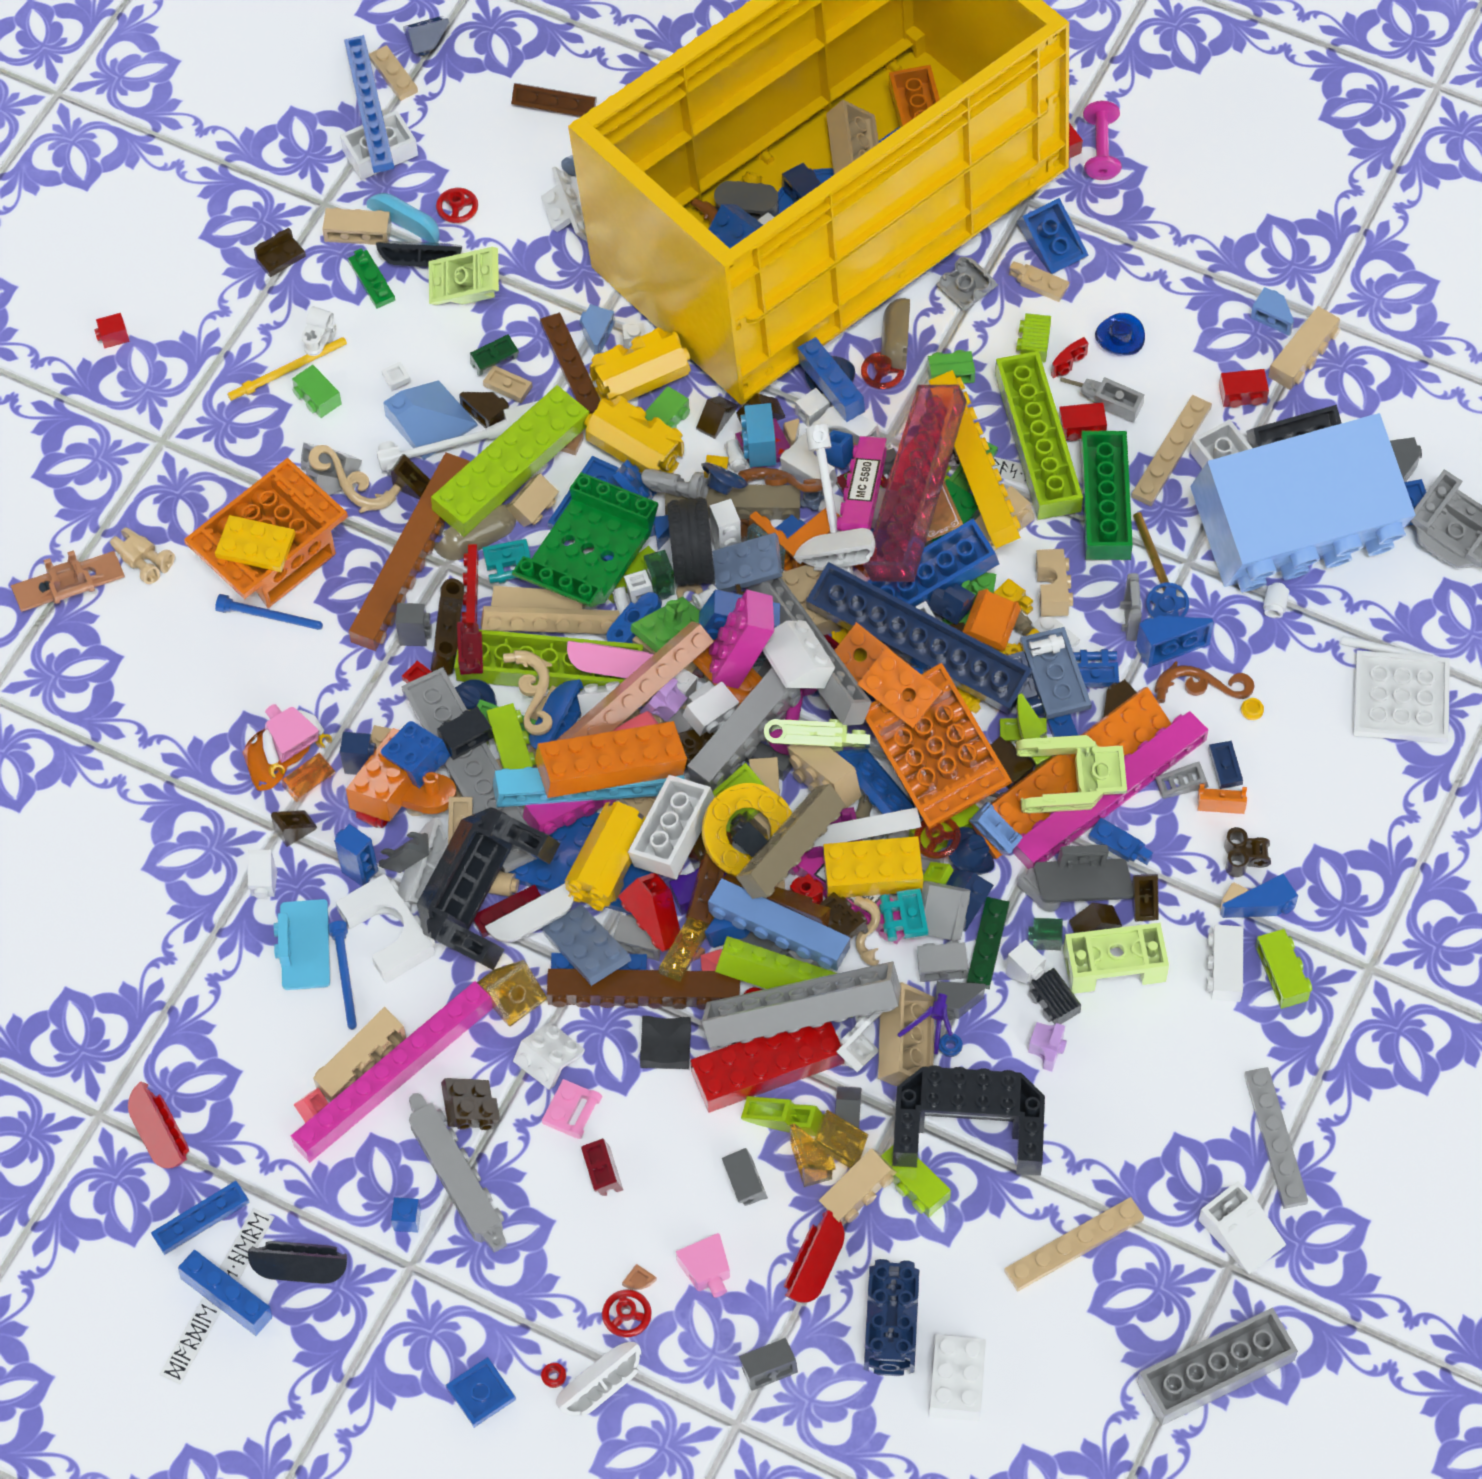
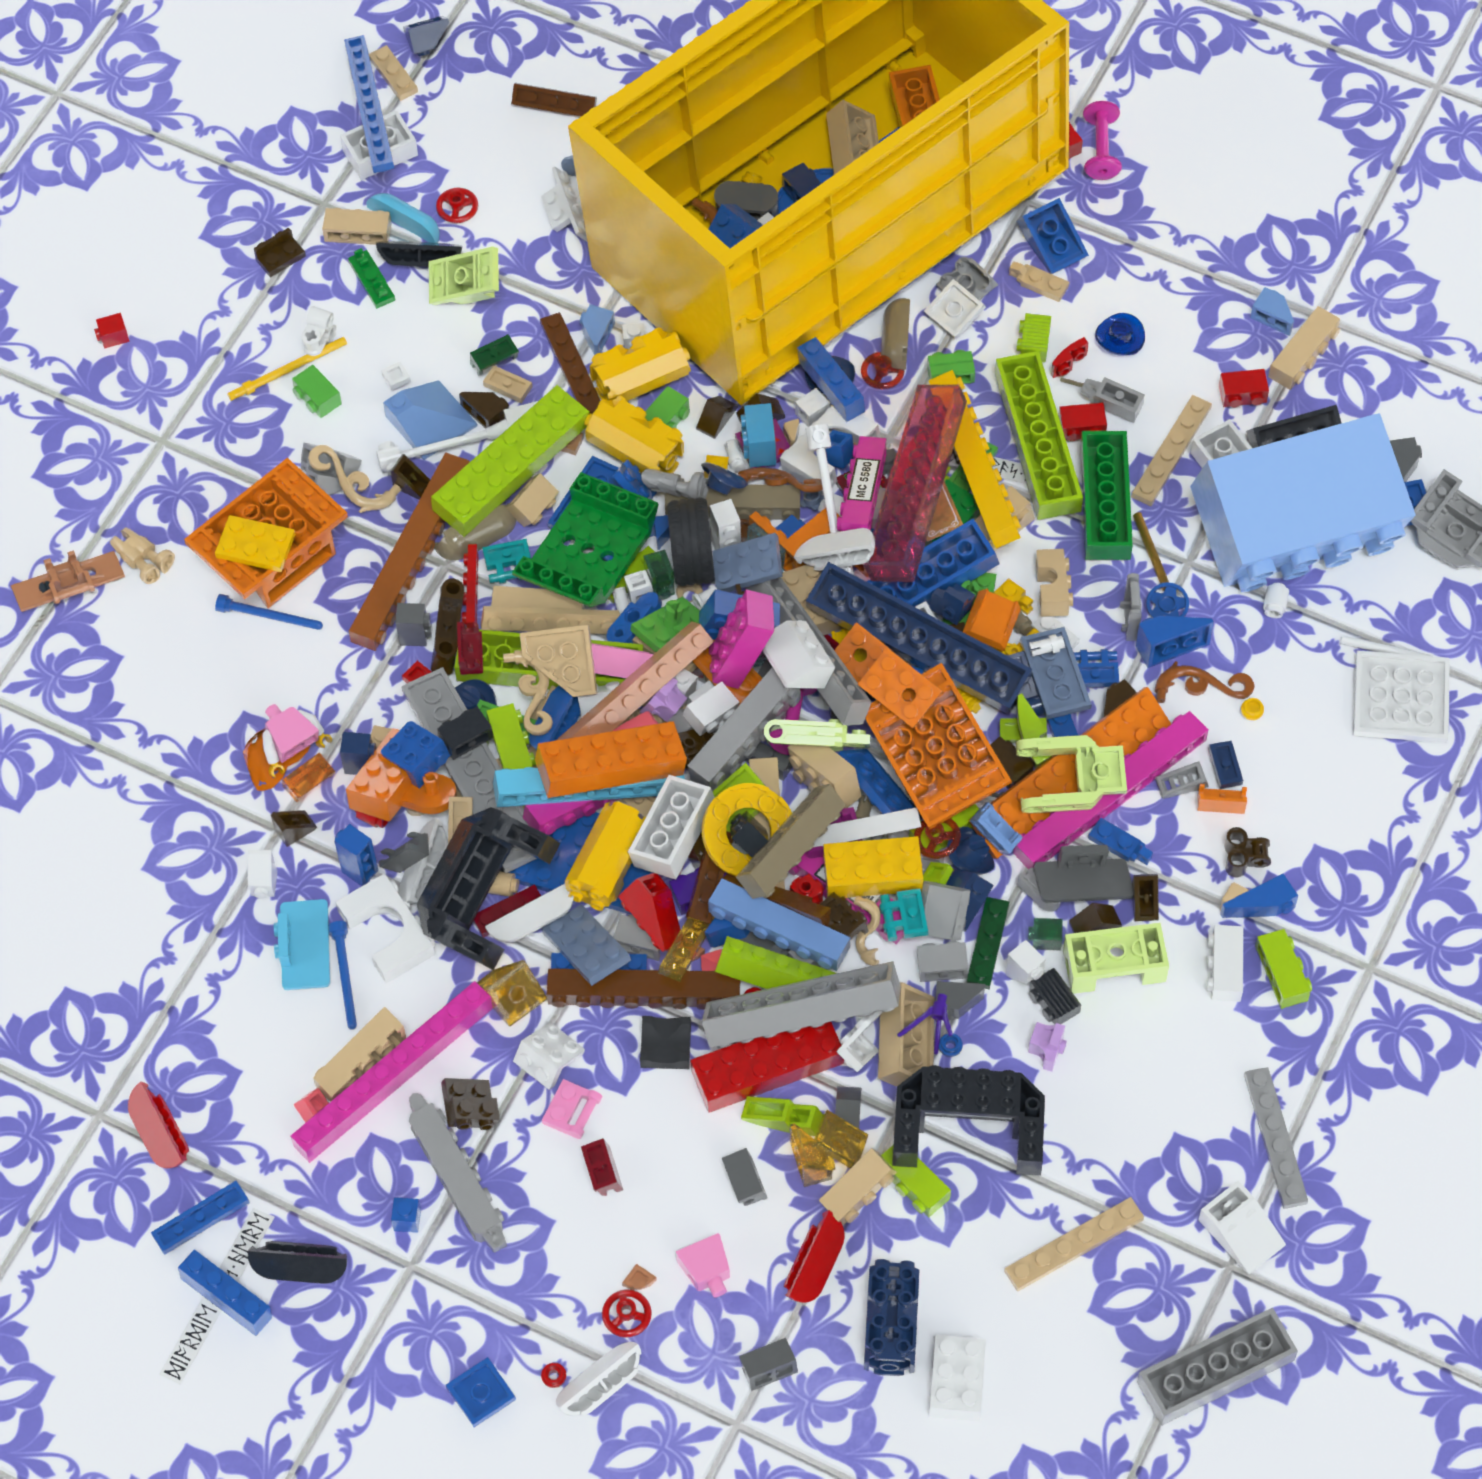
(563, 656): none -> tan plate
(954, 309): none -> white plate

